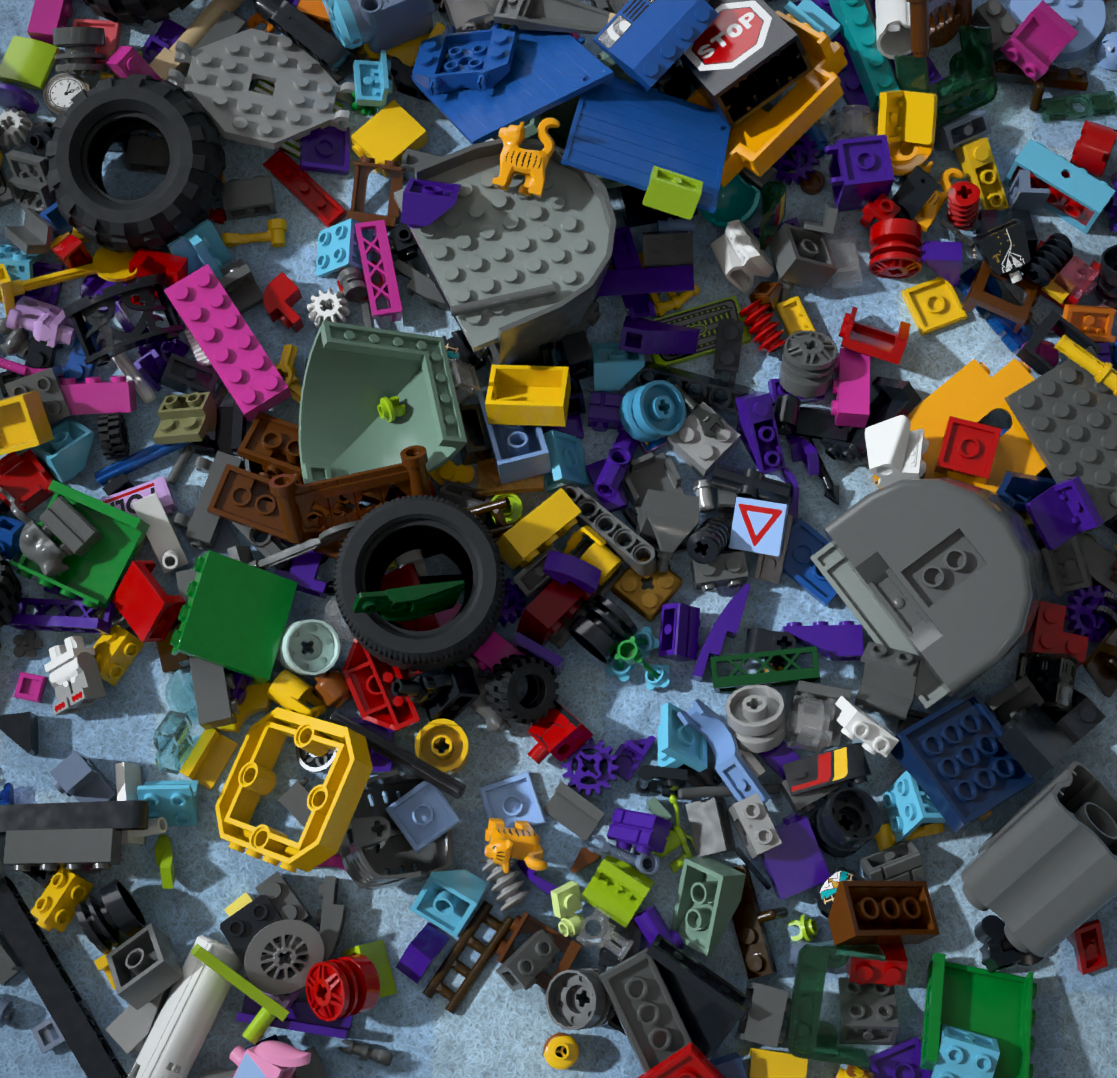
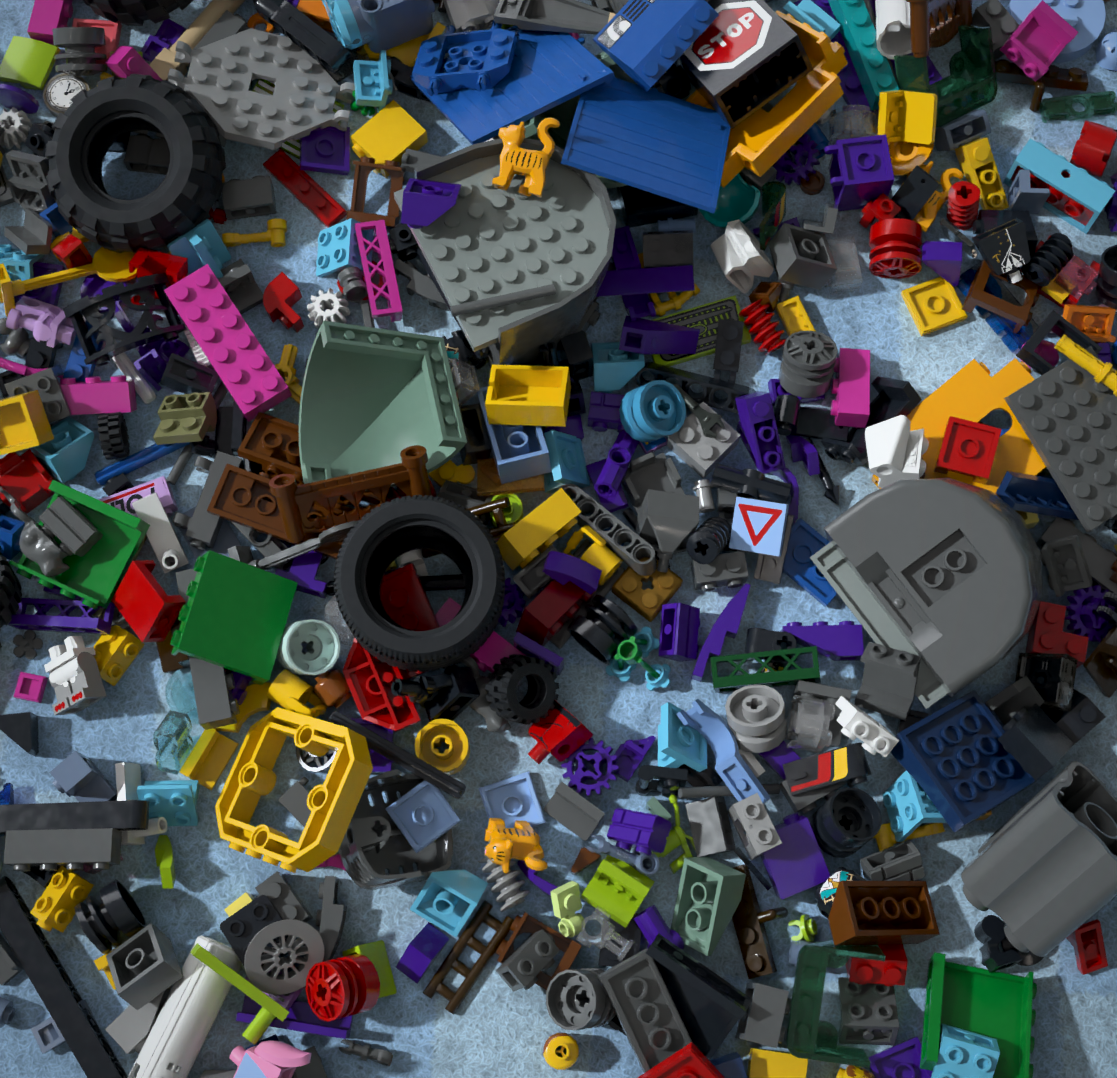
(390, 408): lime plate -> none
(411, 601): dark green piece -> none
(672, 193): lime panel -> none
(873, 340): red panel -> none
(1063, 512): dark purple bracket -> none

